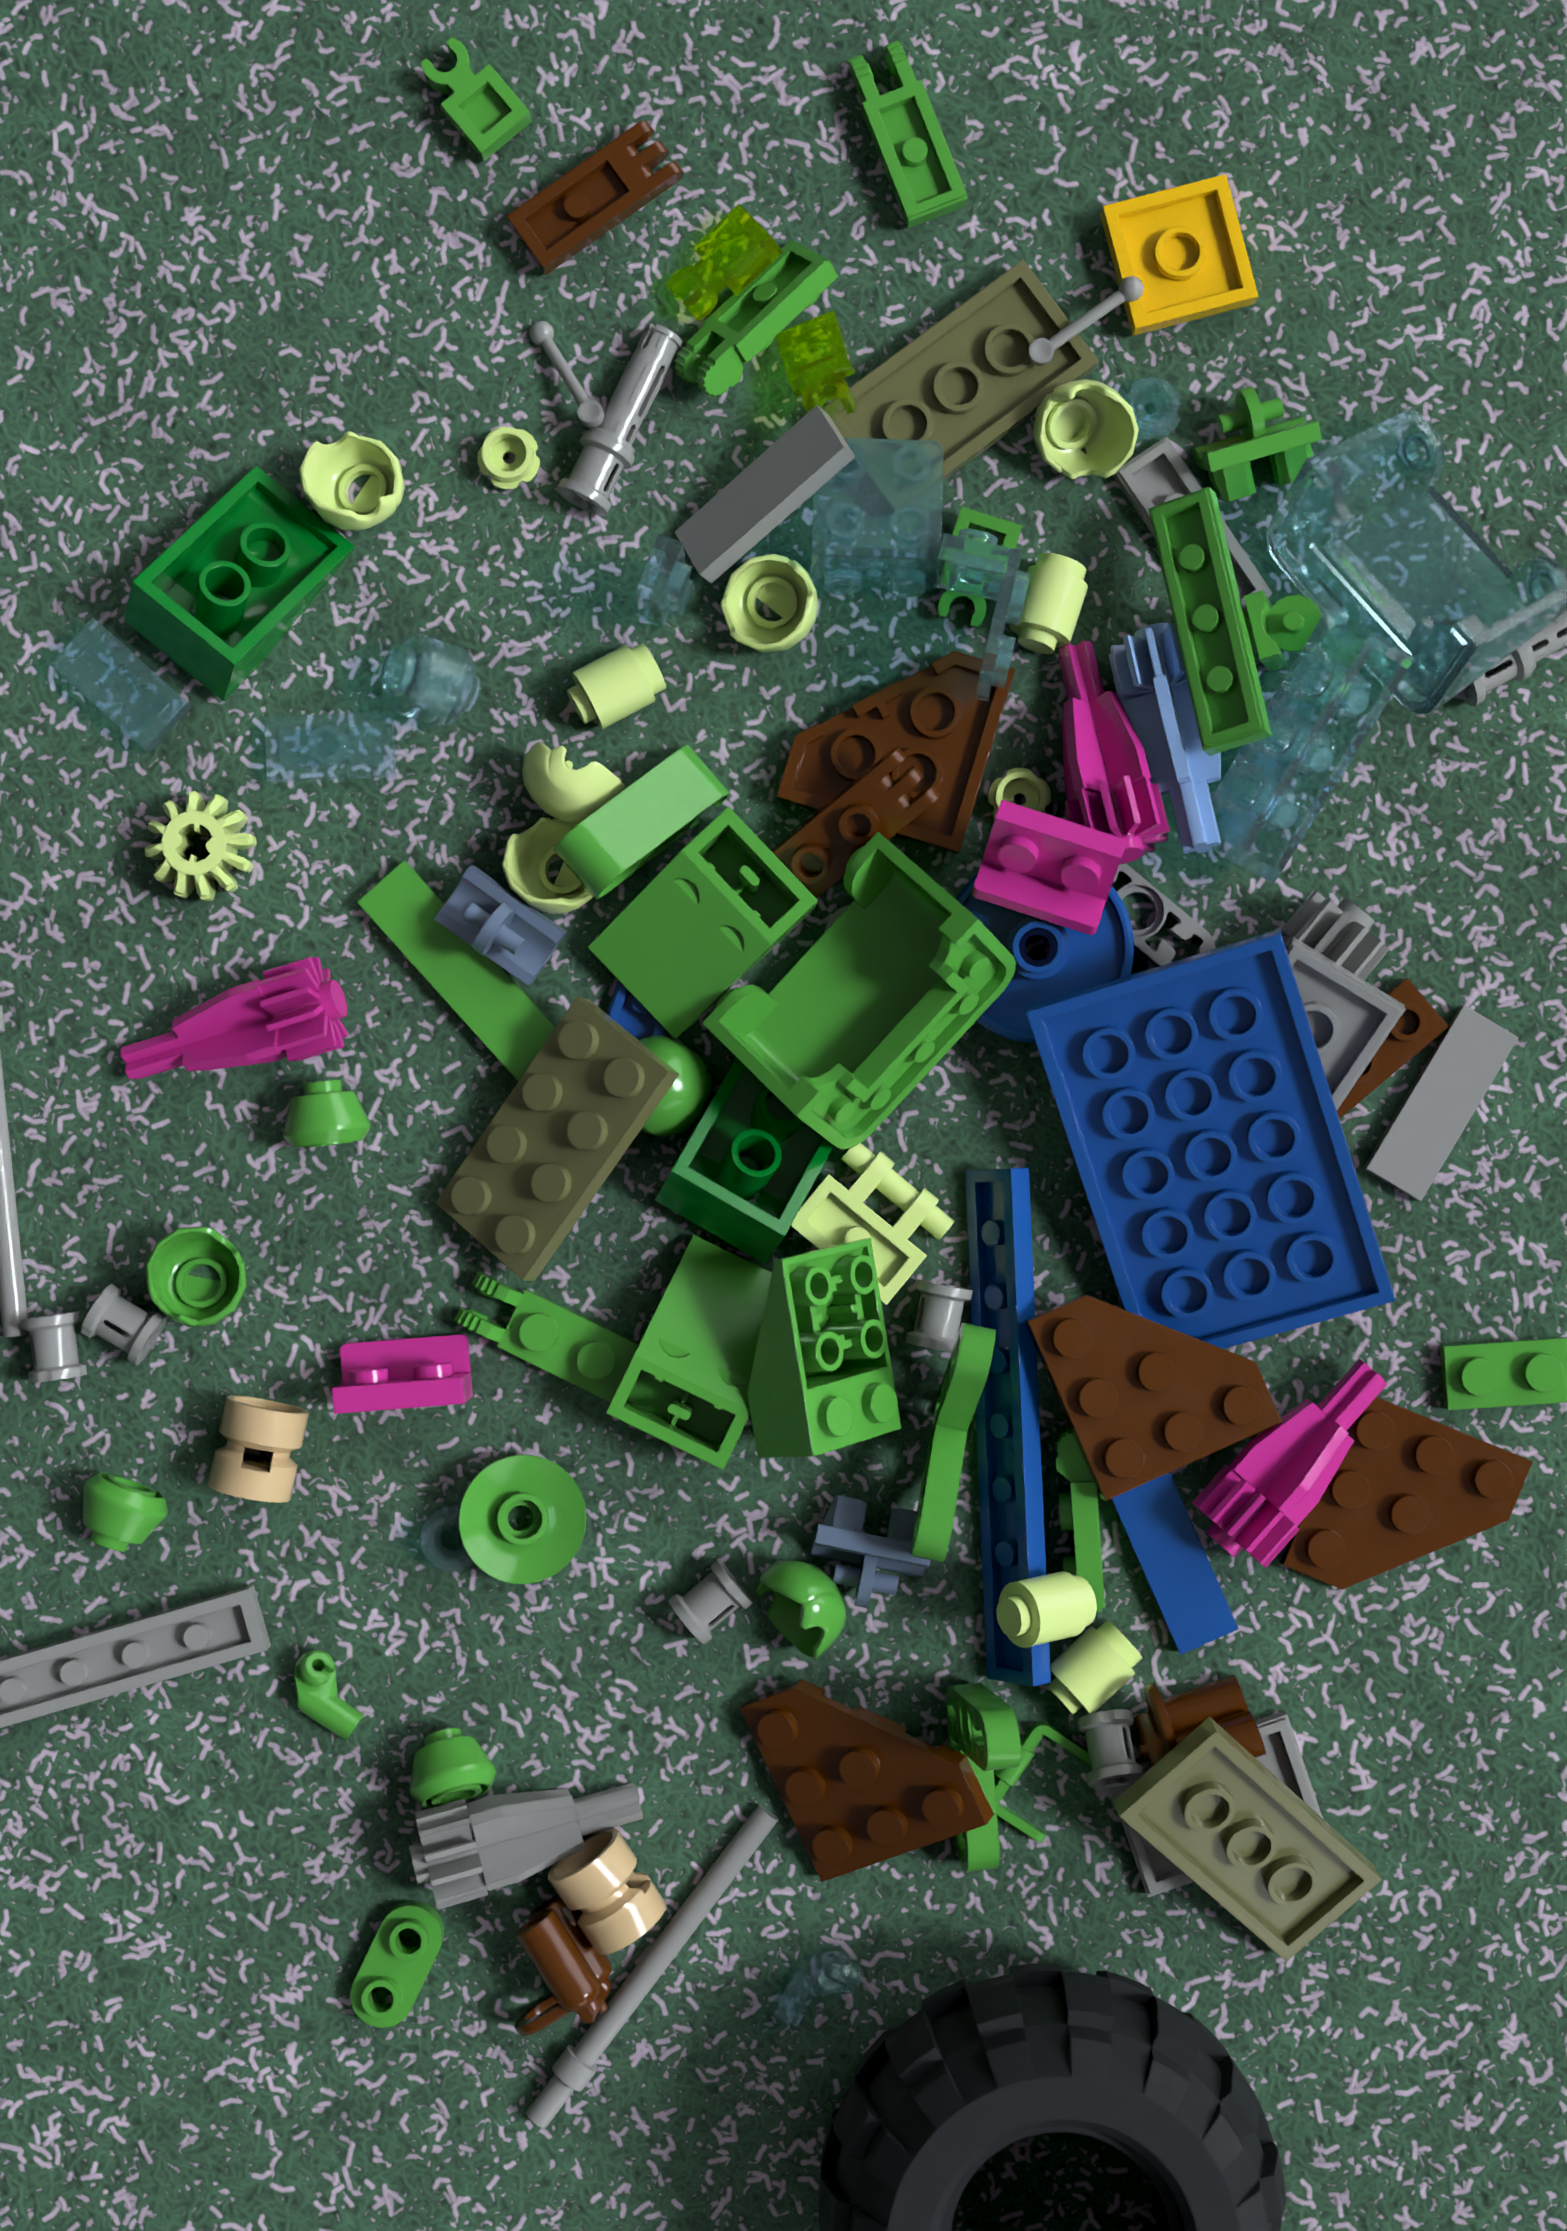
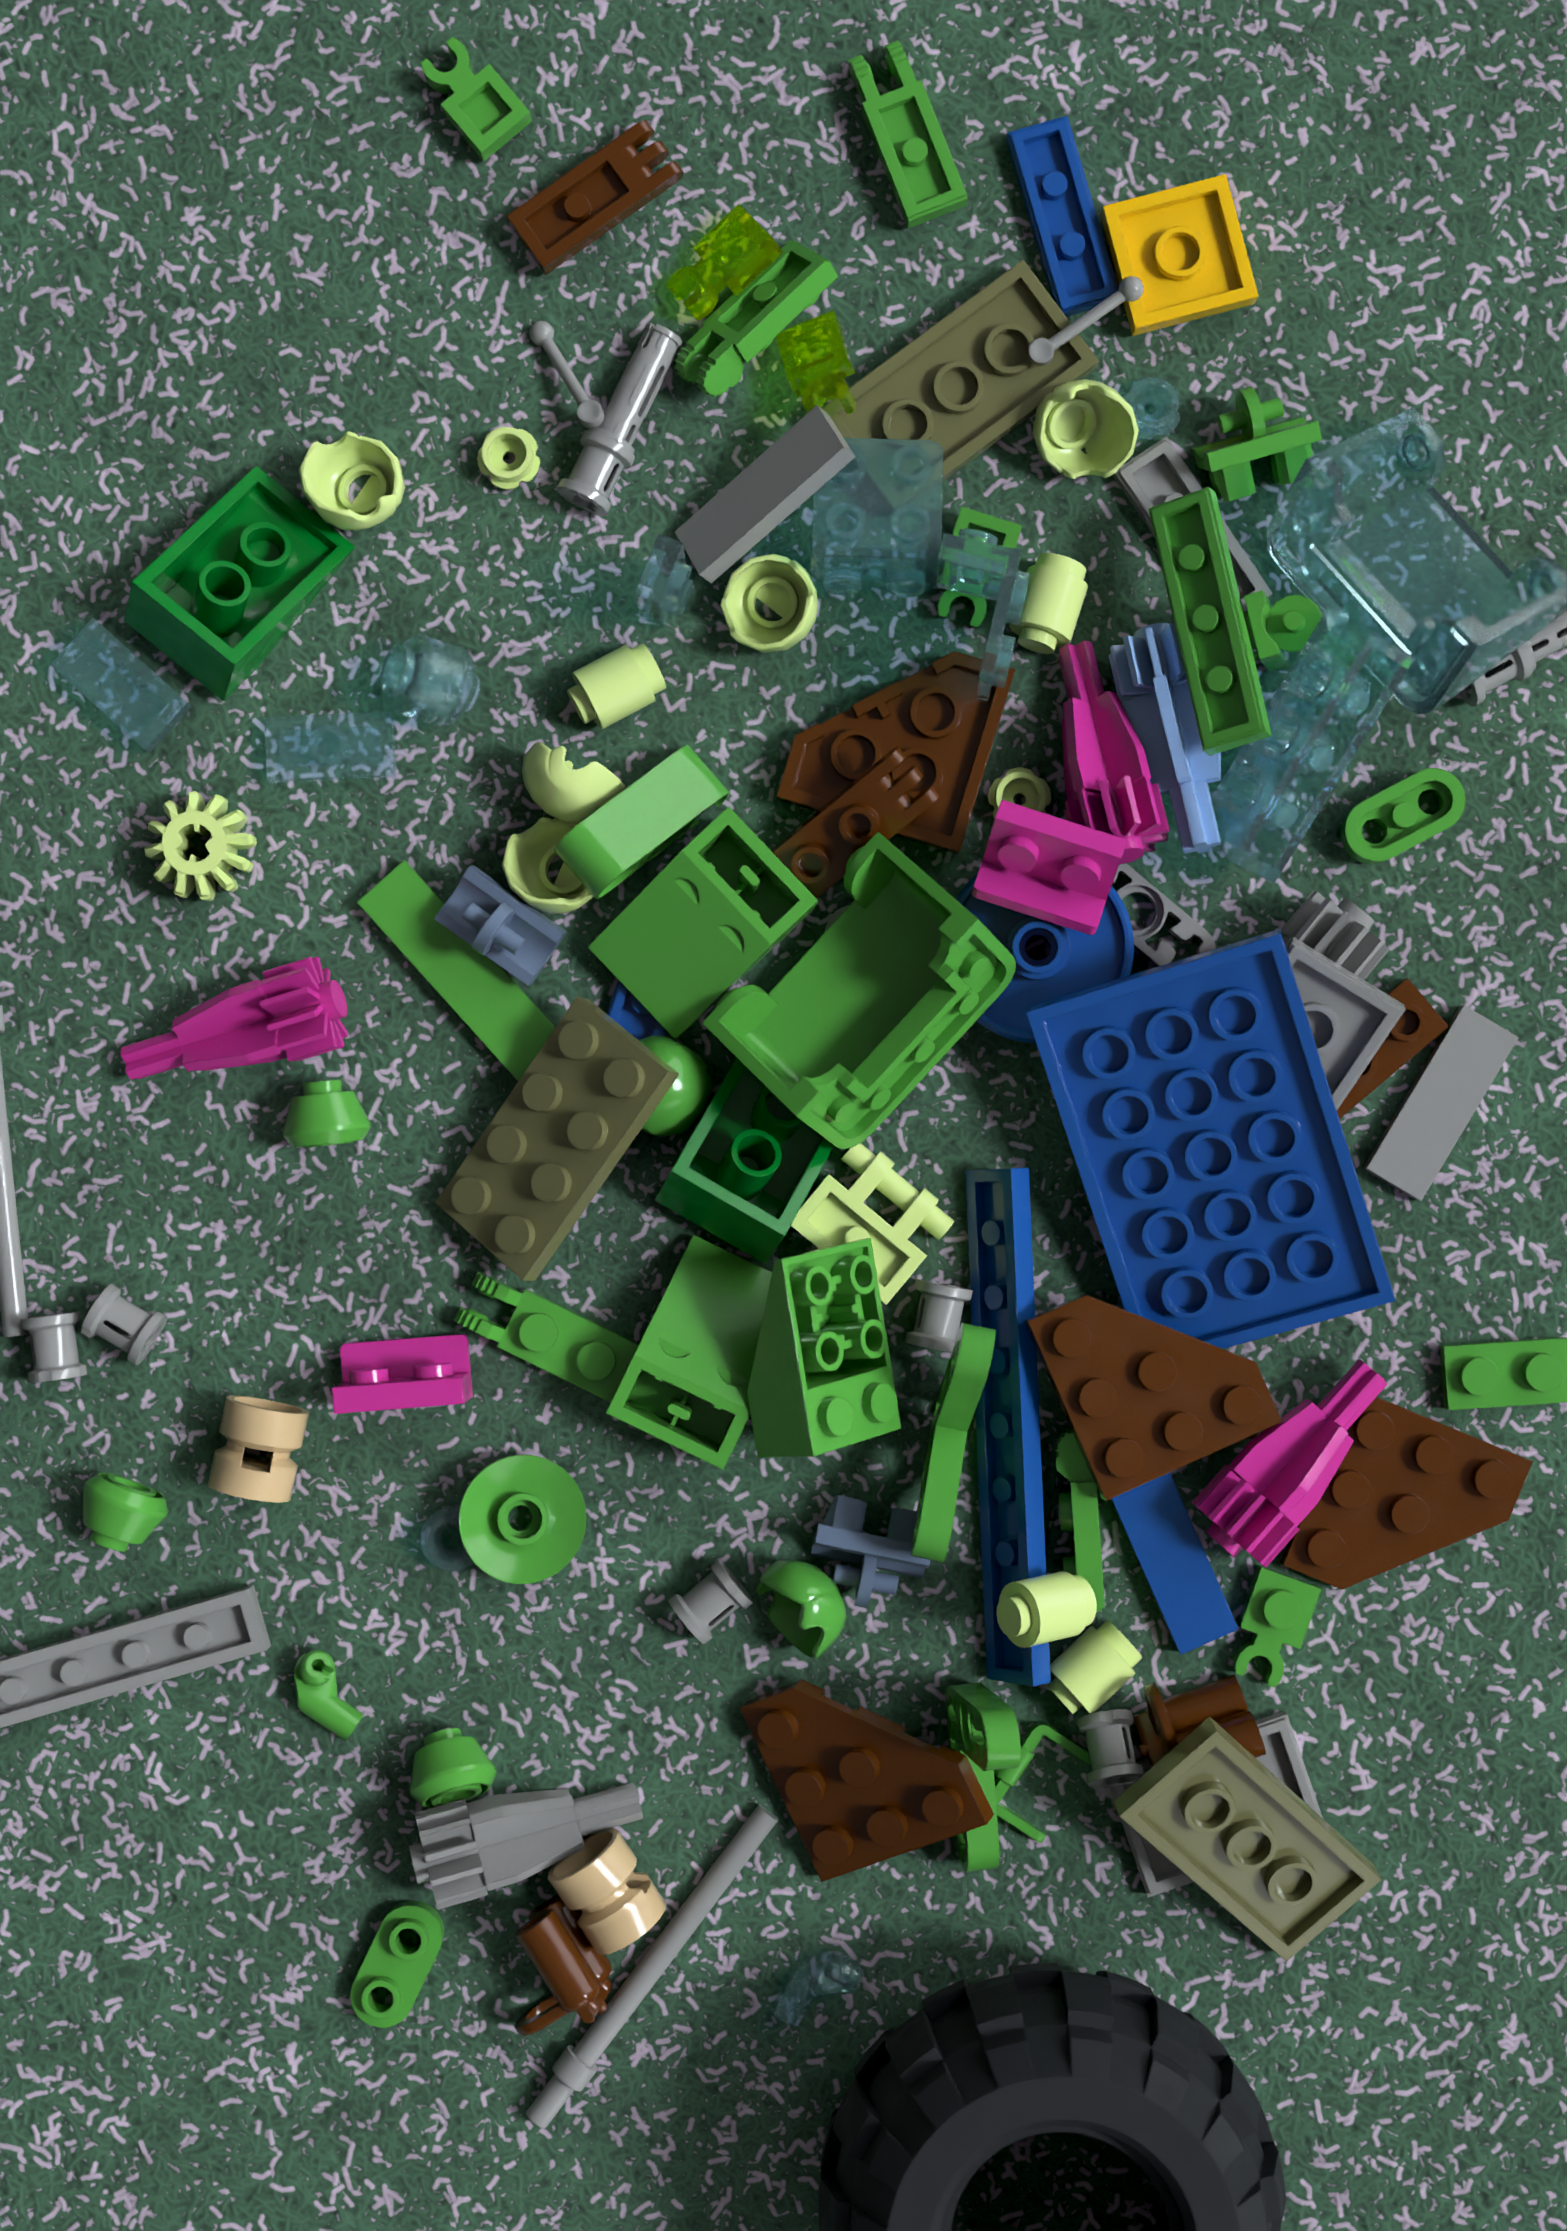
(192, 1298): bright green hair -> none
(1062, 215): none -> blue tile
(1276, 1613): none -> bright green plate
(1400, 816): none -> bright green plate

